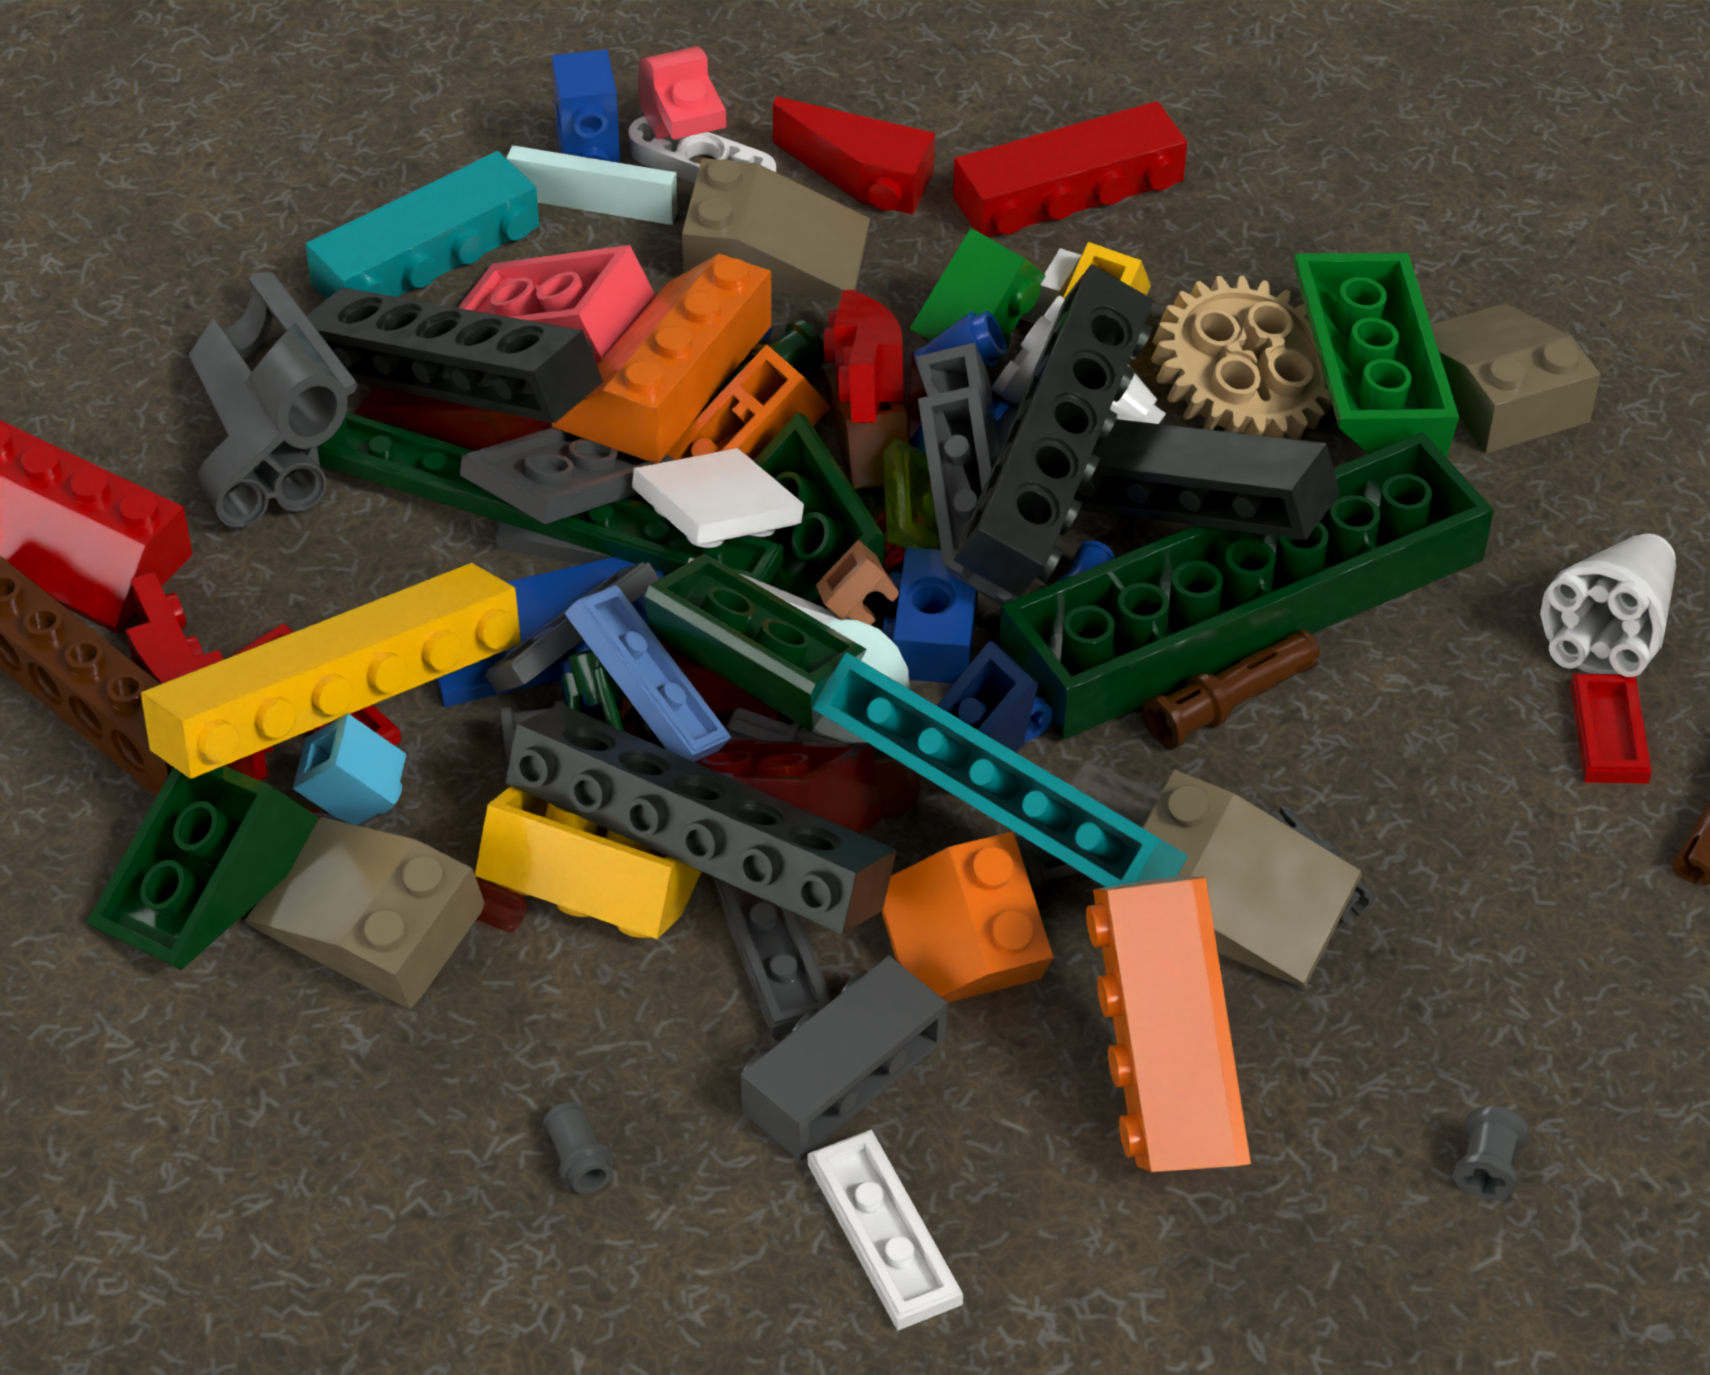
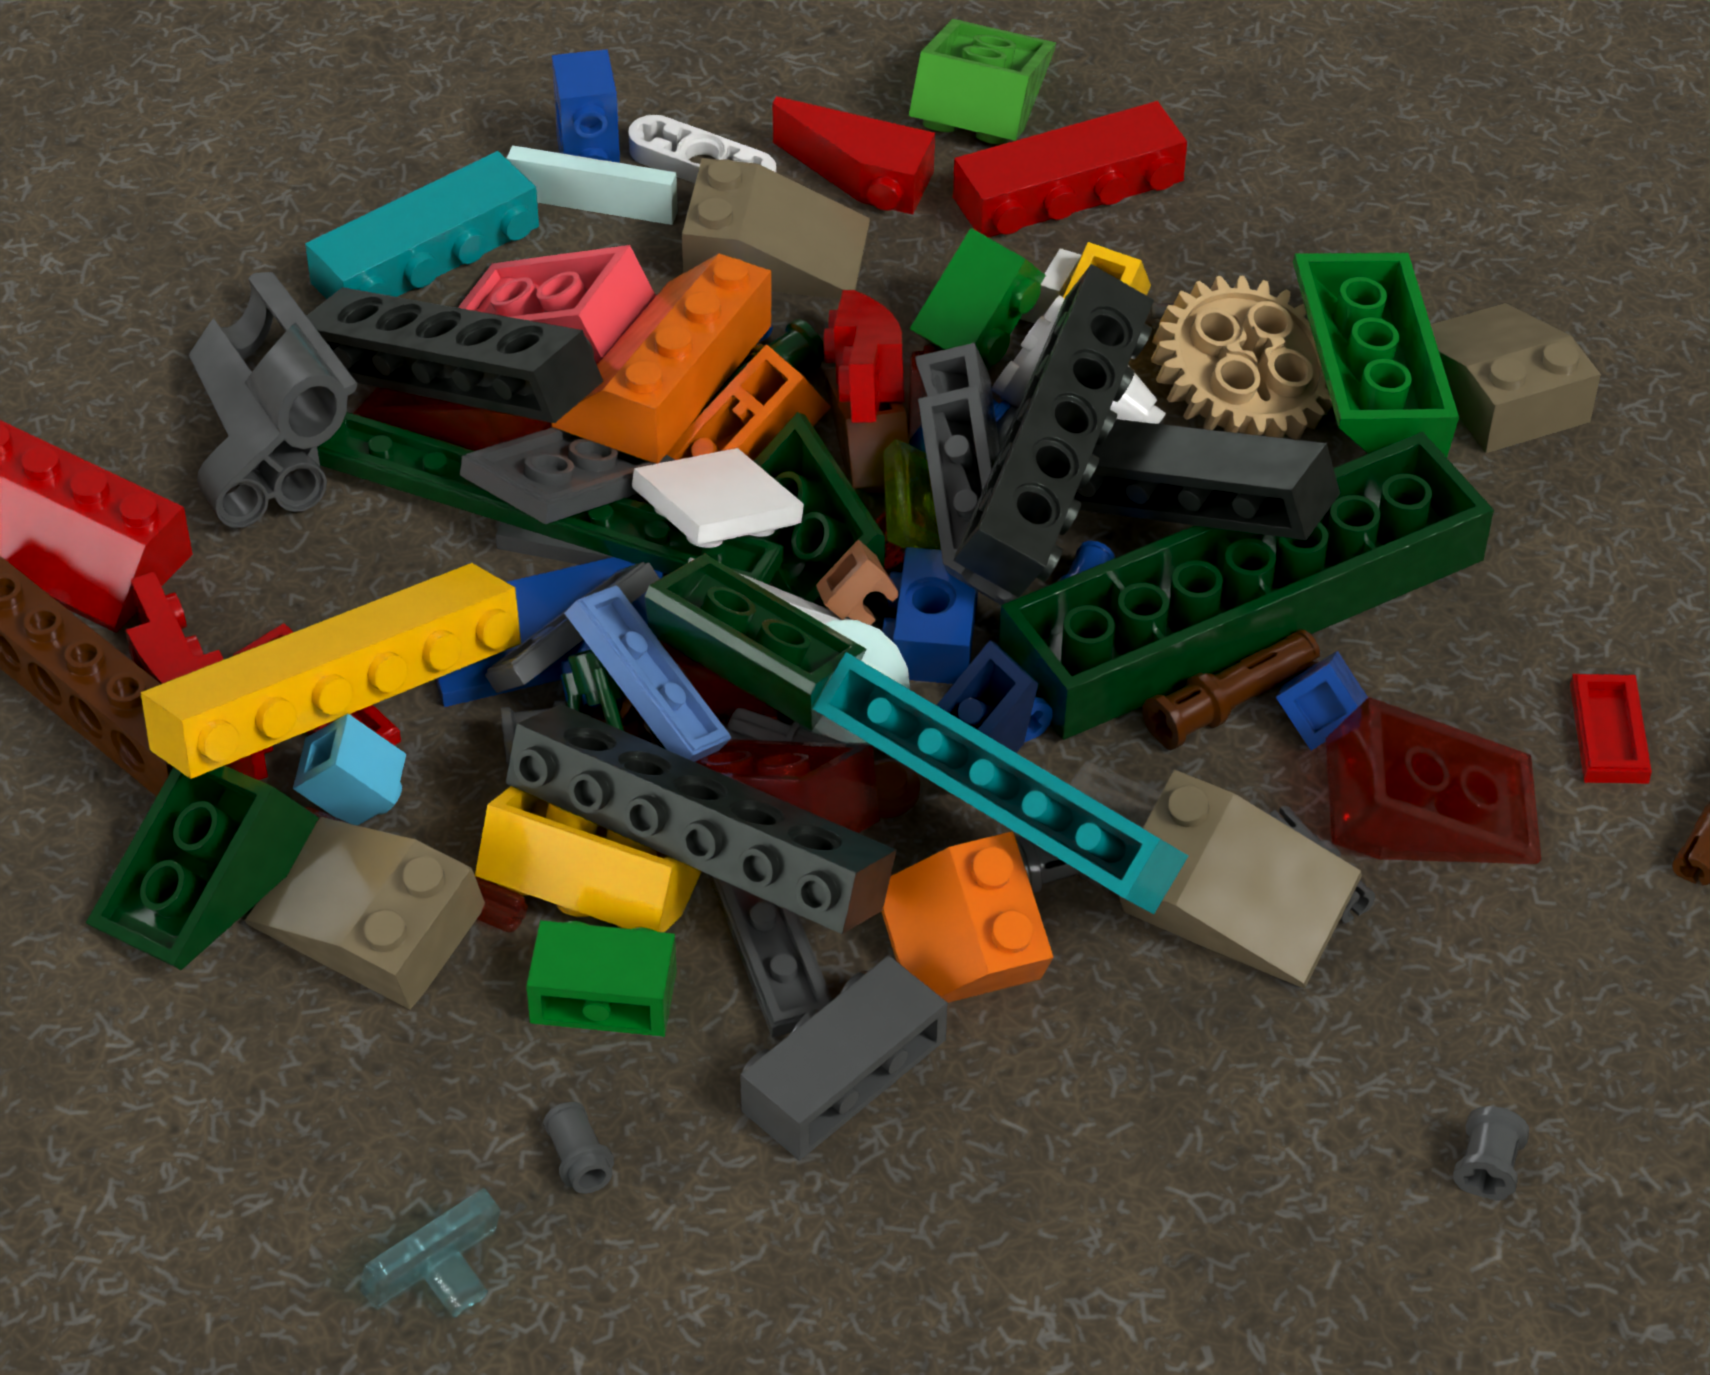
(436, 1256): none -> clear light blue tile
(602, 978): none -> green brick
(679, 94): coral brick -> none
(885, 1230): white tile -> none
(971, 328): blue cone -> none
(980, 80): none -> bright green slope
(1168, 1025): orange slope -> none
(1321, 698): none -> blue panel
(1428, 791): none -> clear red slope
(1611, 607): white cone -> none

